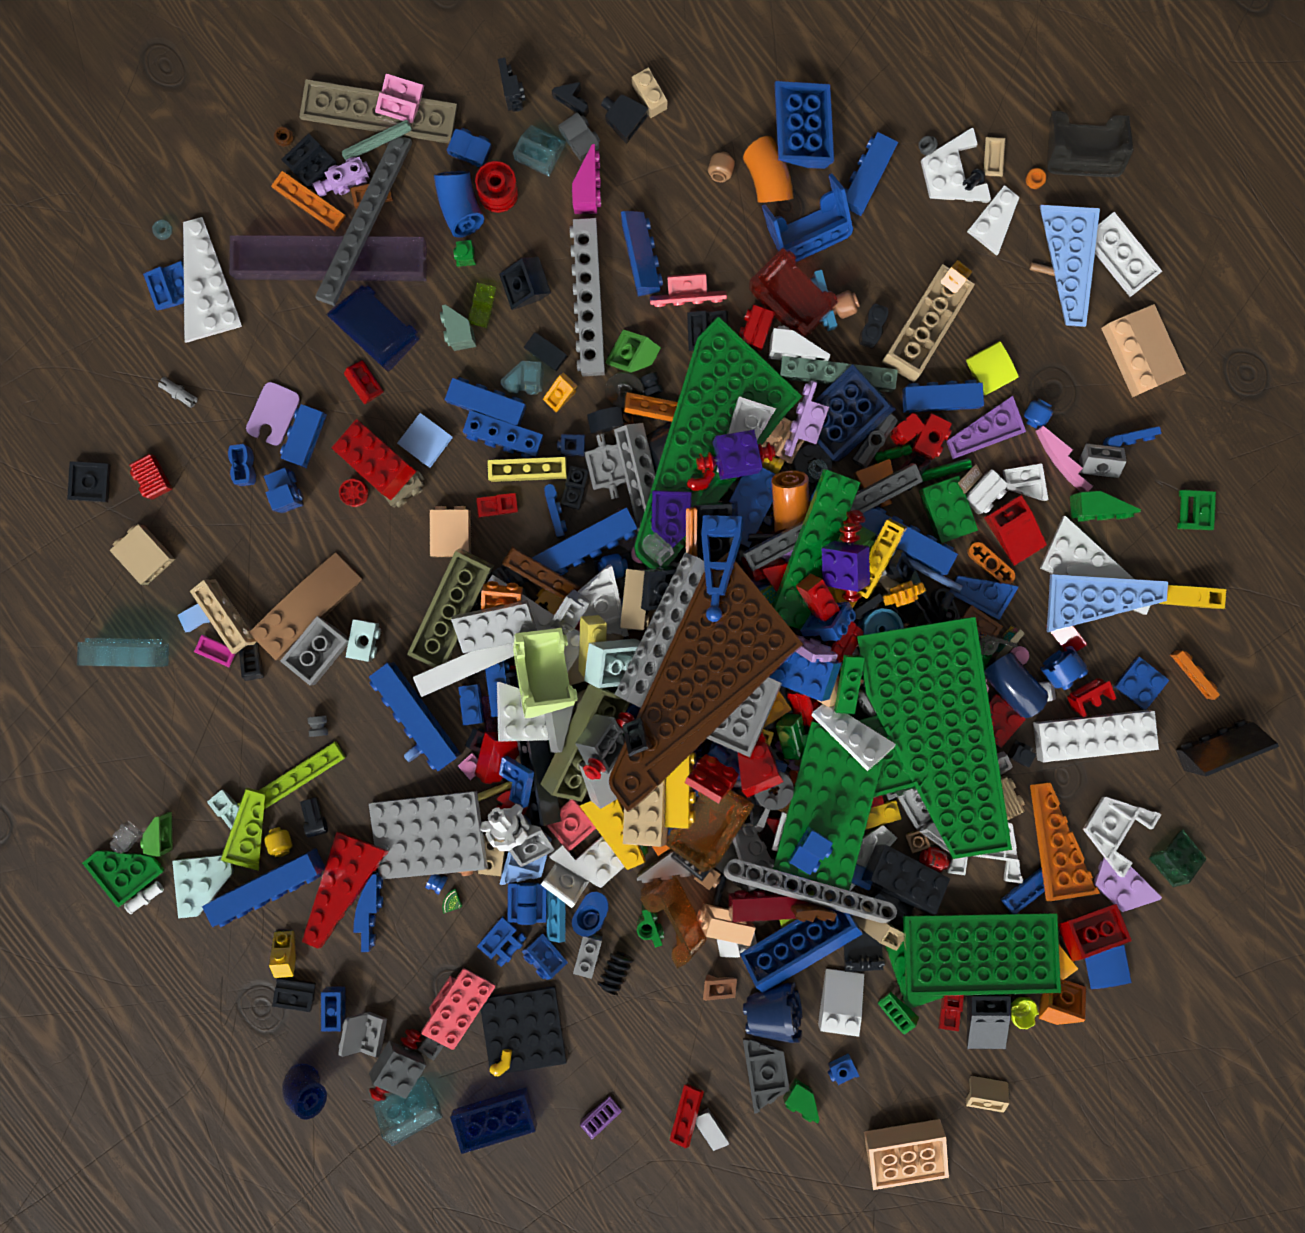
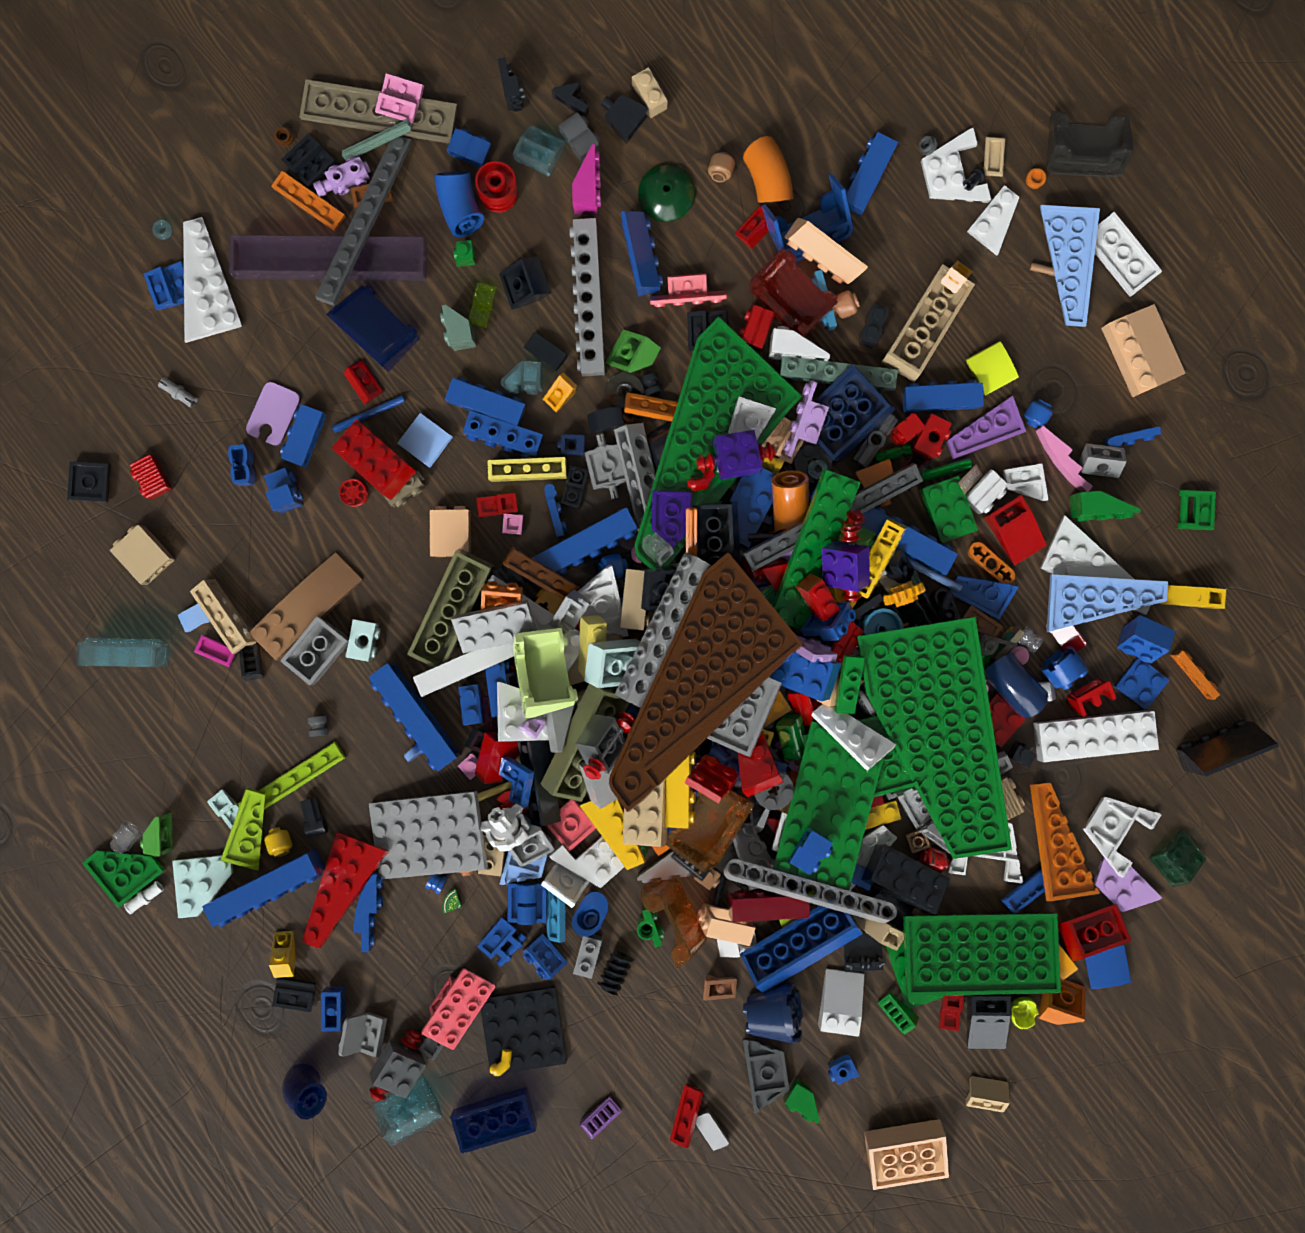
(369, 413): none -> blue bar
(513, 524): none -> bright pink plate
(533, 726): none -> lavender tile
(636, 737): black slope -> none
(666, 205): none -> dark green dish
(719, 527): blue plate -> none
(753, 228): none -> red slope
(804, 124): blue slope -> none
(809, 911): reddish brown slope -> none
(824, 251): none -> light nougat slope
(1031, 640): none -> clear wheel
(1145, 639): none -> blue brick

